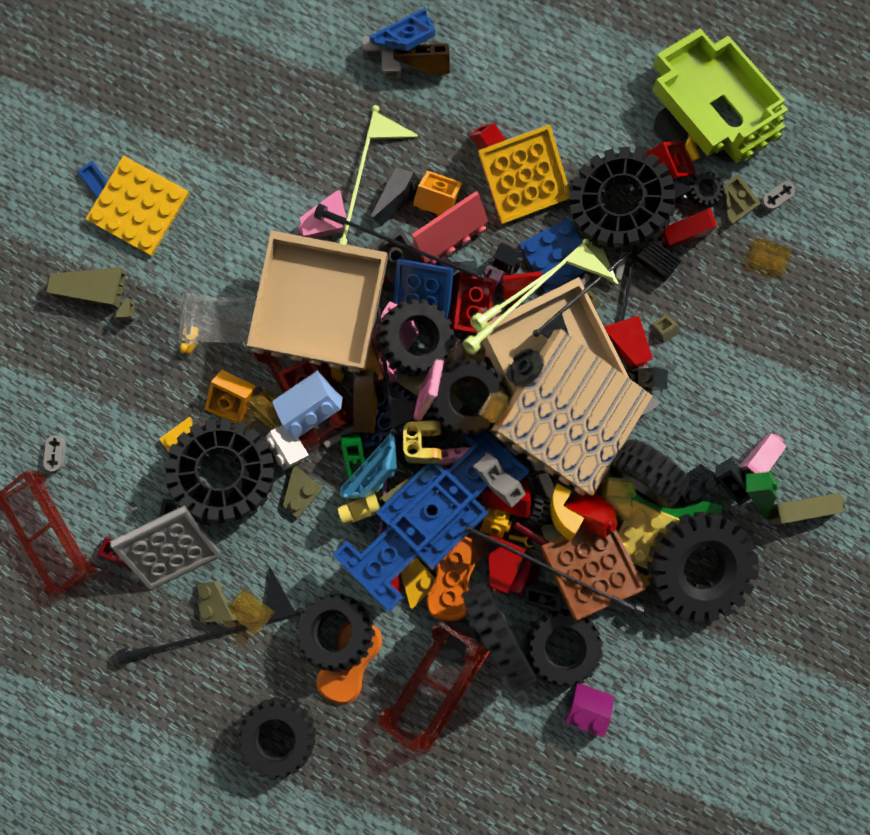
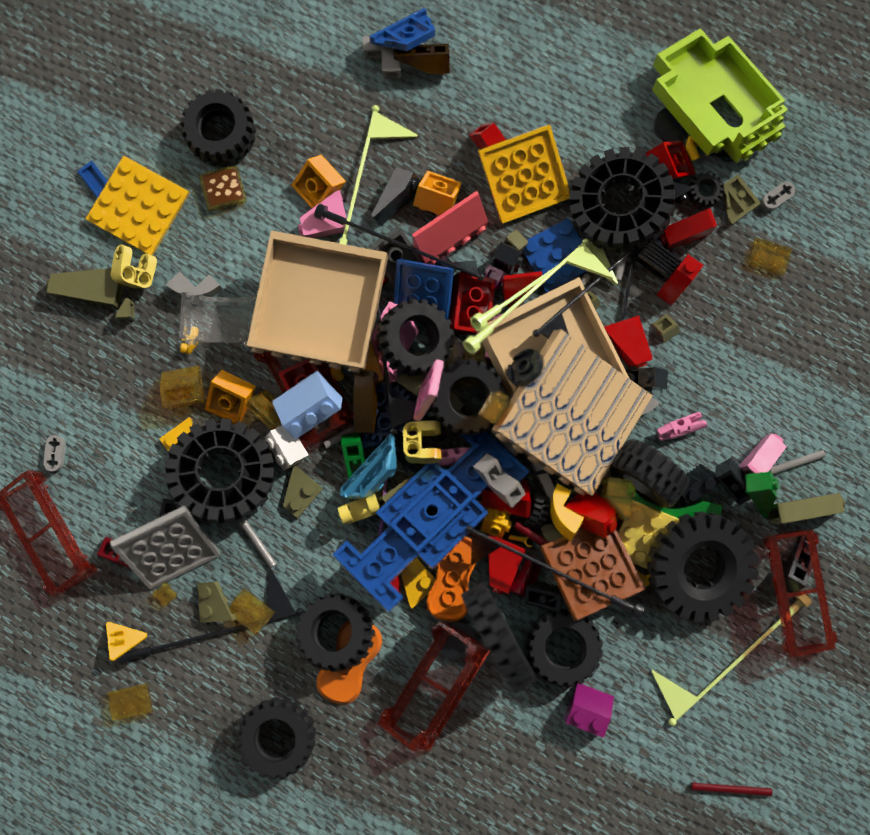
(121, 263): none -> light yellow piece
(122, 639): none -> yellow piece
(130, 701): none -> clear yellow plate
(165, 589): none -> clear yellow plate
(182, 388): none -> clear yellow slope
(207, 107): none -> black tyre
(207, 287): none -> light grey brick
(222, 188): none -> slope
(257, 543): none -> light grey bar
(317, 181): none -> light orange slope
(516, 240): none -> olive slope
(679, 279): none -> red slope
(681, 427): none -> bright pink hinge
(681, 700): none -> yellowish green piece
(732, 789): none -> dark red bar
(789, 646): none -> clear red windscreen
(797, 462): none -> light grey bar
(798, 566): none -> black slope

